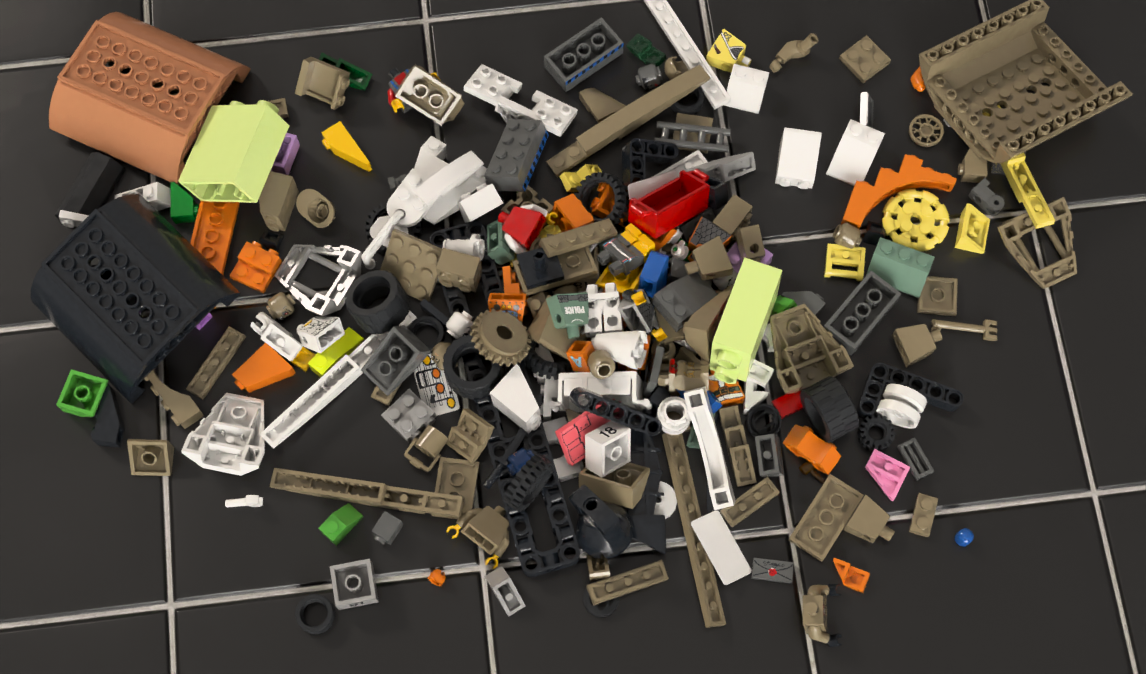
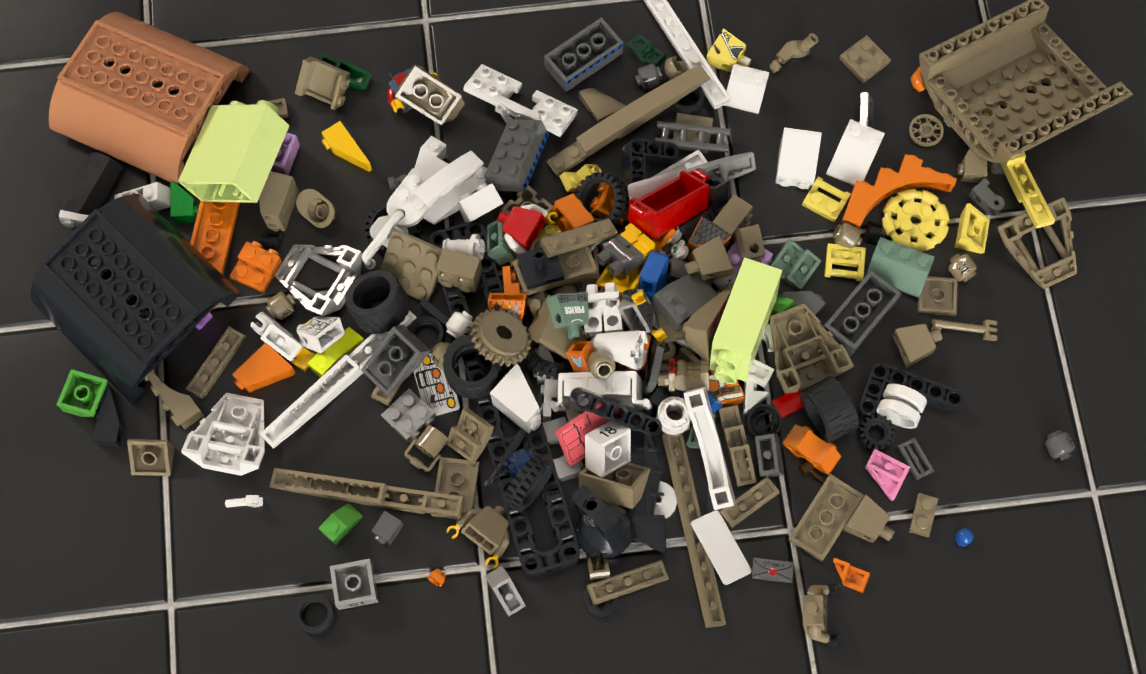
(795, 263): none -> sand green slope
(823, 204): none -> light yellow plate
(962, 267): none -> dark tan head
(1059, 445): none -> dark grey head

